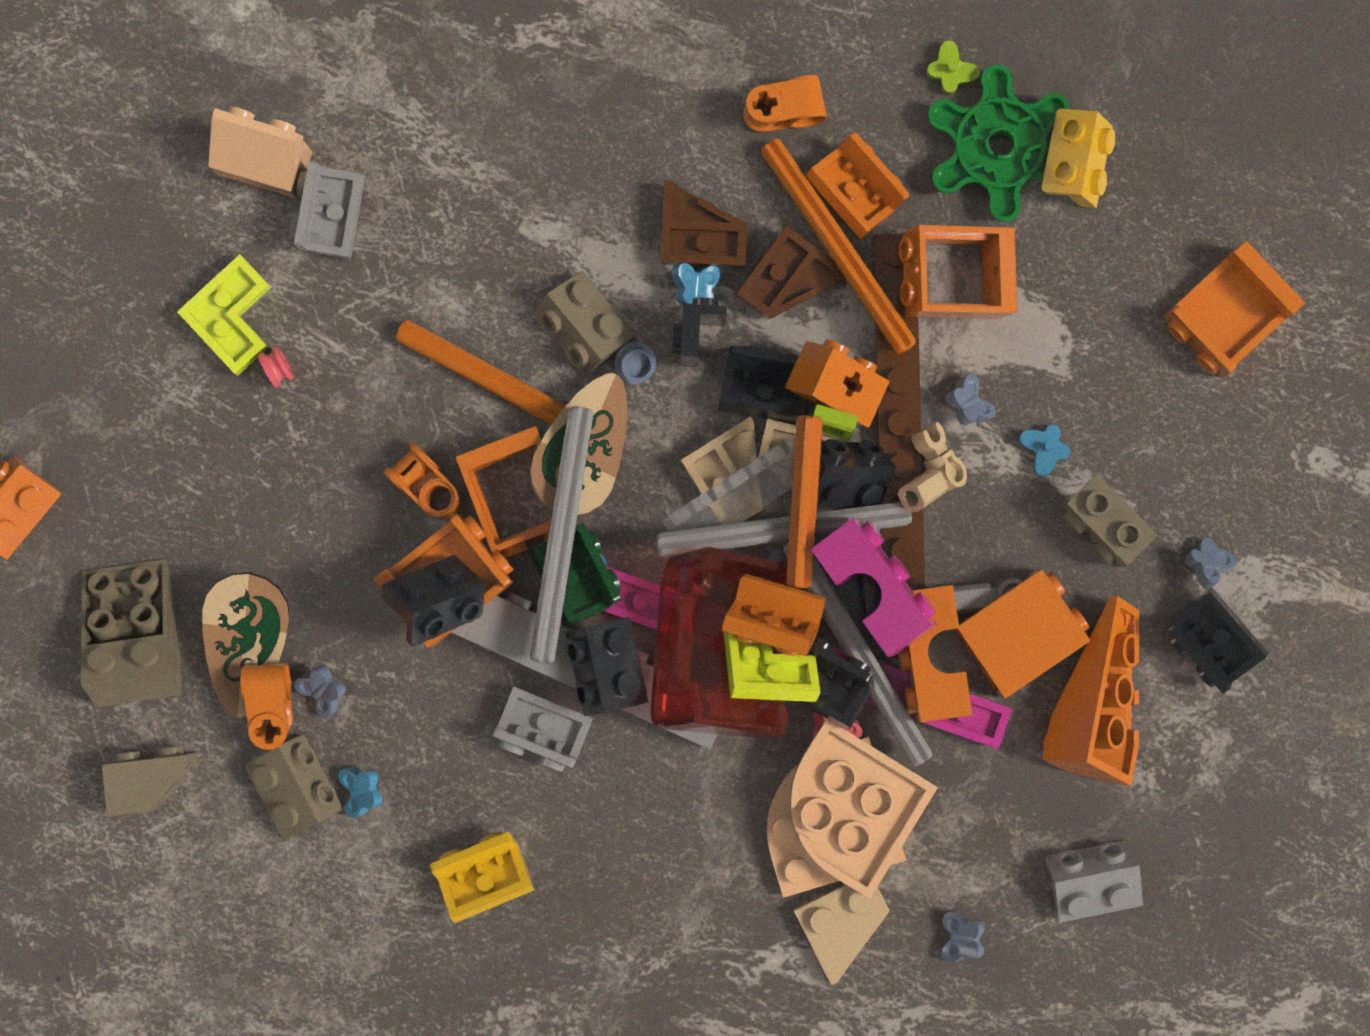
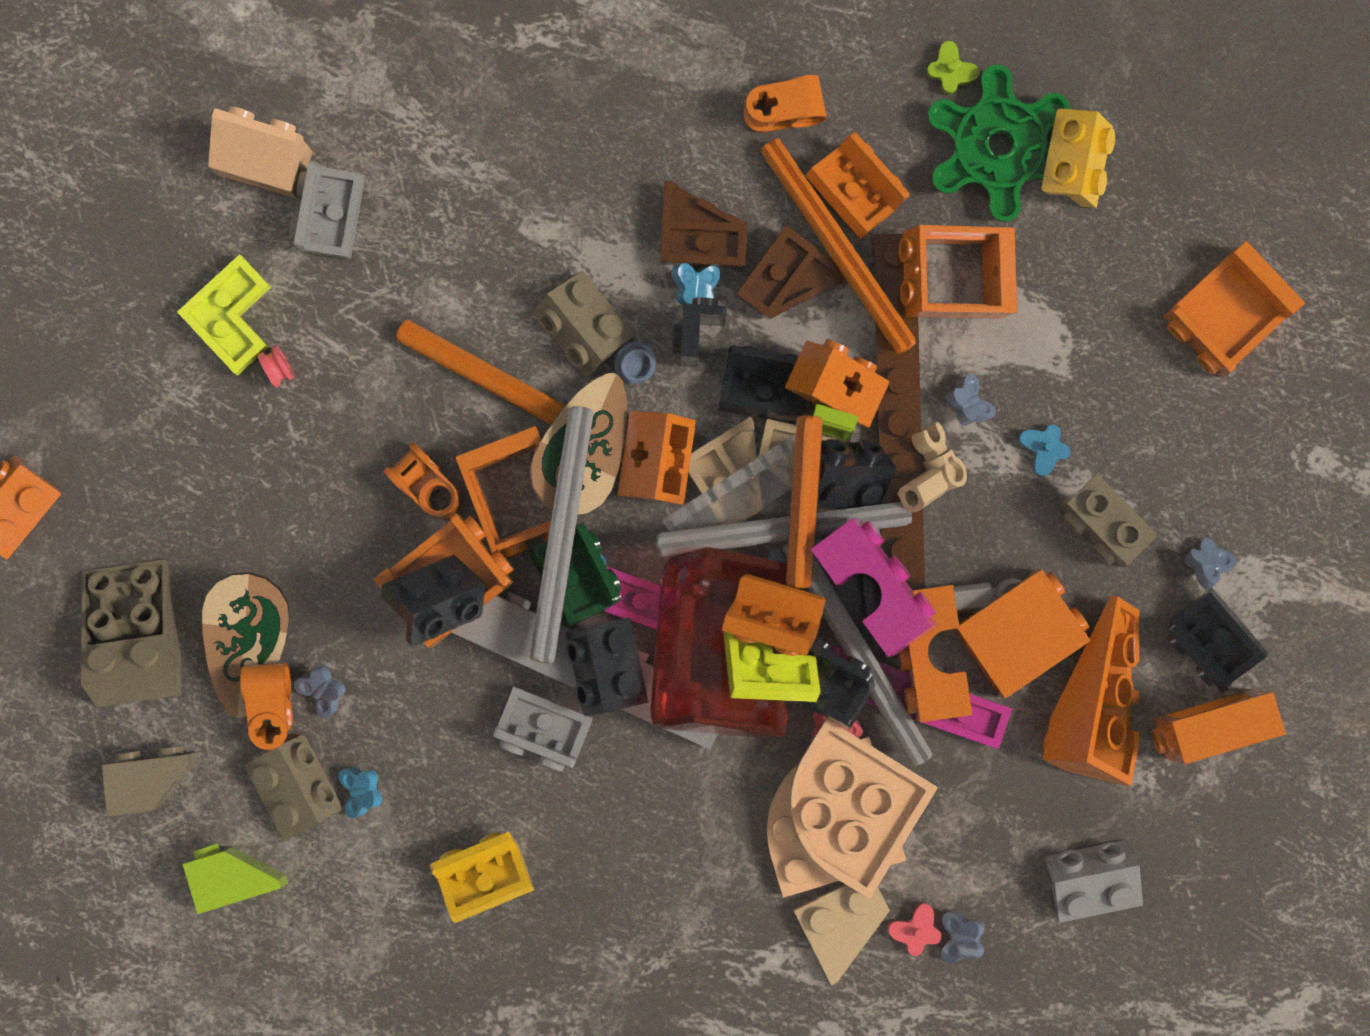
(228, 877): none -> lime slope
(656, 457): none -> orange brick
(916, 931): none -> coral piece
(1218, 726): none -> orange window

